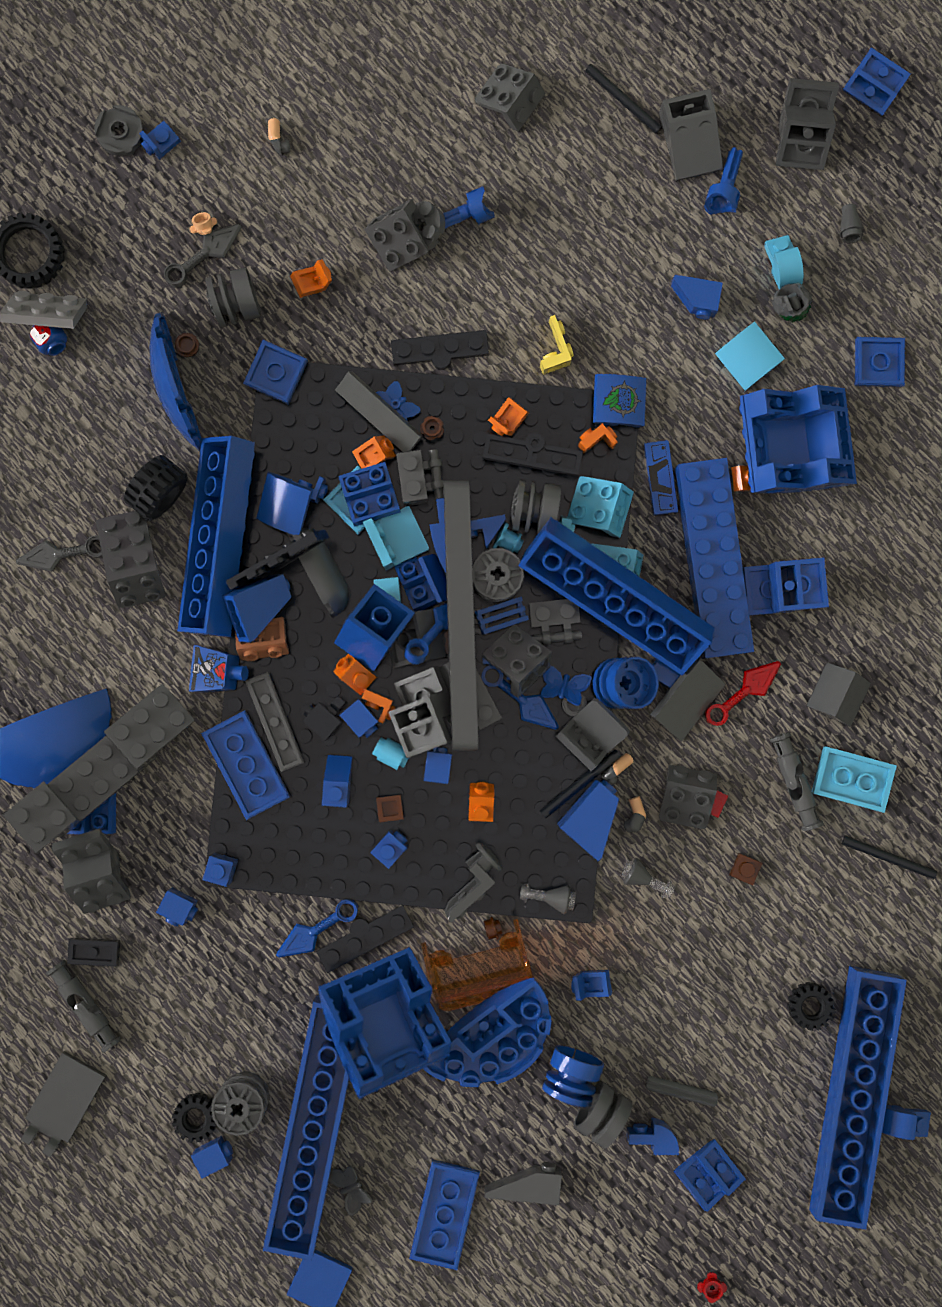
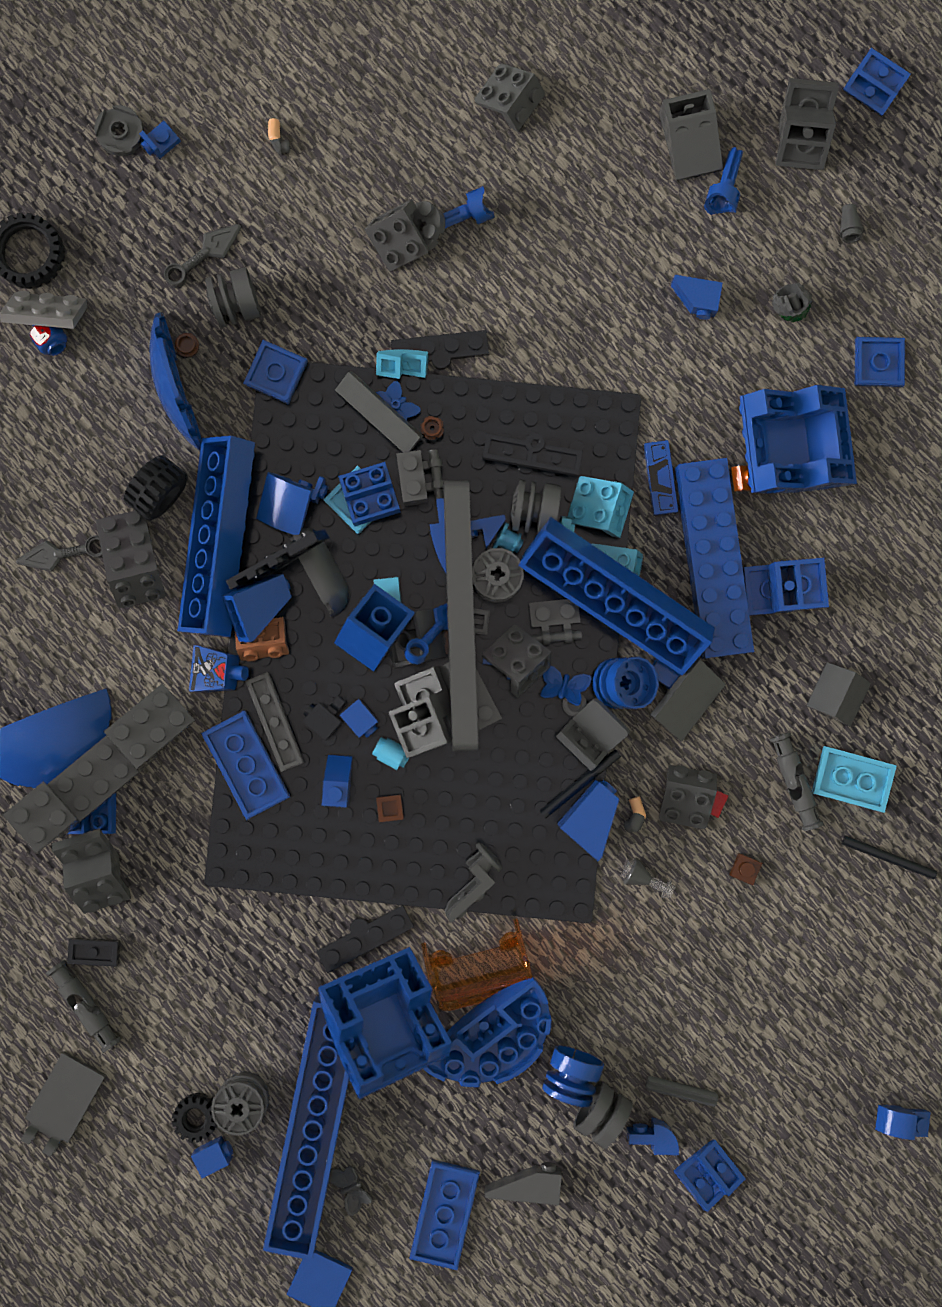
(177, 907): blue brick -> none
(202, 223): light nougat plate -> none
(220, 869): blue brick -> none
(304, 938): blue piece -> none
(311, 279): orange bracket -> none
(354, 674): orange bracket -> none
(374, 451): orange bracket -> none
(375, 701): orange bracket -> none
(390, 848): blue bracket -> none
(396, 537): medium azure bracket -> none
(398, 362): none -> medium azure slope
(415, 584): blue slope -> none
(435, 577): blue slope -> none
(438, 765): blue brick -> none
(481, 802): orange bracket -> none
(492, 928): reddish brown plate -> none
(508, 418): orange bracket -> none
(520, 609): blue tile -> none
(532, 708): blue piece -> none
(553, 360): light yellow bracket -> none
(559, 898): piece -> none
(591, 438): orange bracket -> none
(591, 984): blue bracket -> none
(616, 768): arm -> none
(619, 400): blue slope -> none
(626, 101): black bar -> none
(712, 1294): red plate -> none
(749, 356): medium azure slope -> none
(755, 682): red piece -> none
(785, 261): medium azure brick -> none
(825, 1010): black tyre -> none
(857, 1097): blue brick -> none

